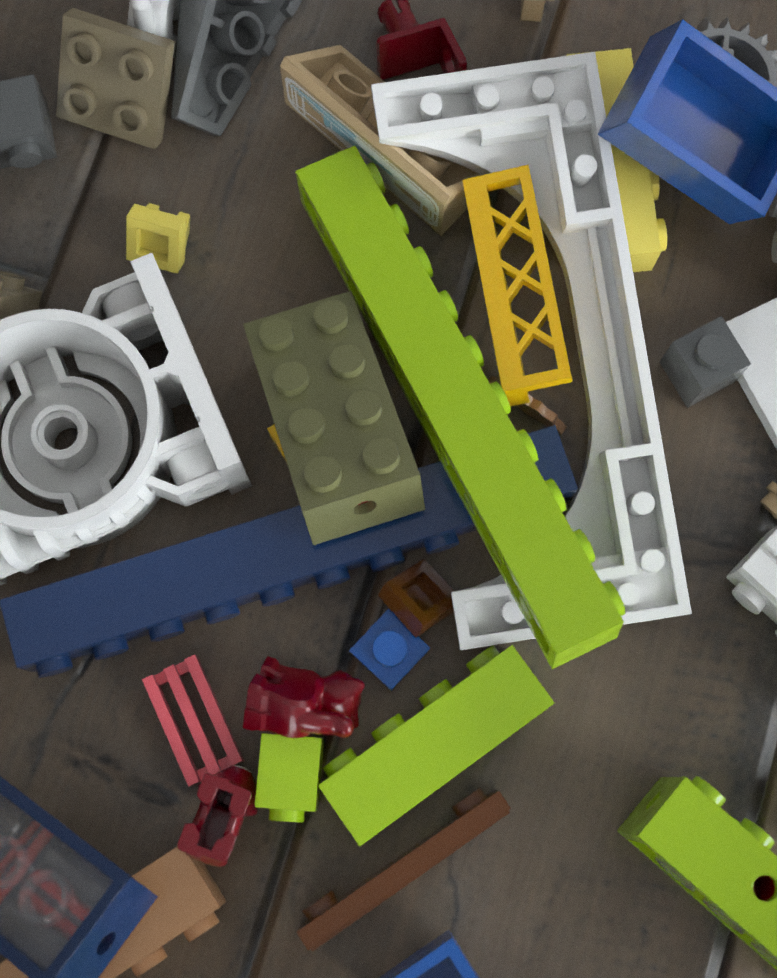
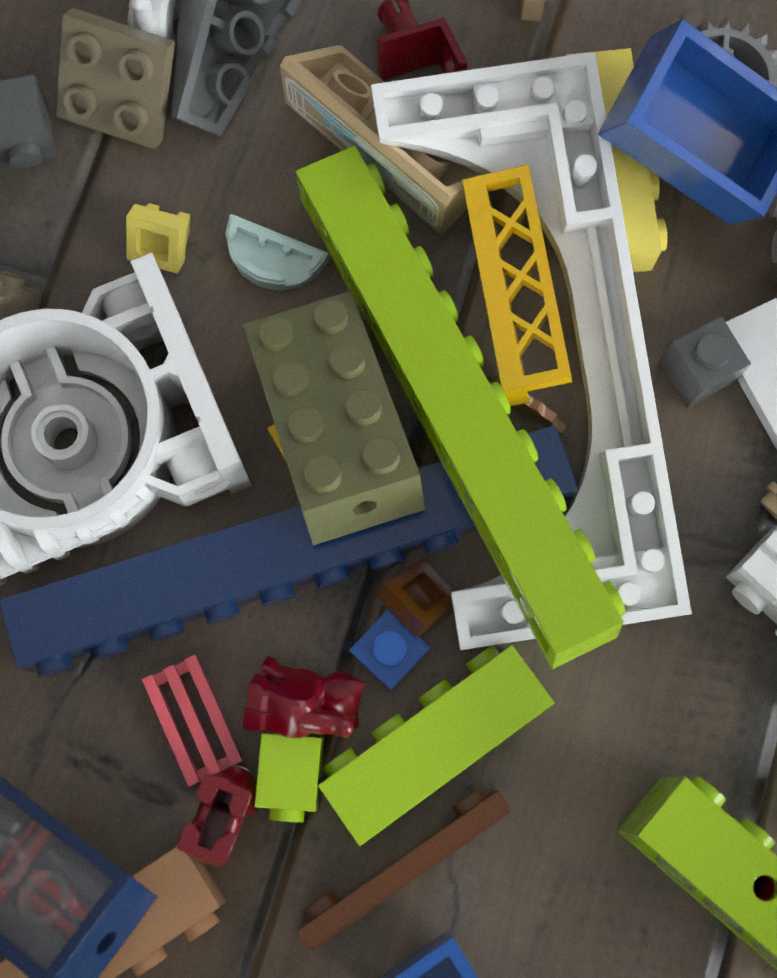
(271, 257): none -> light aqua tile

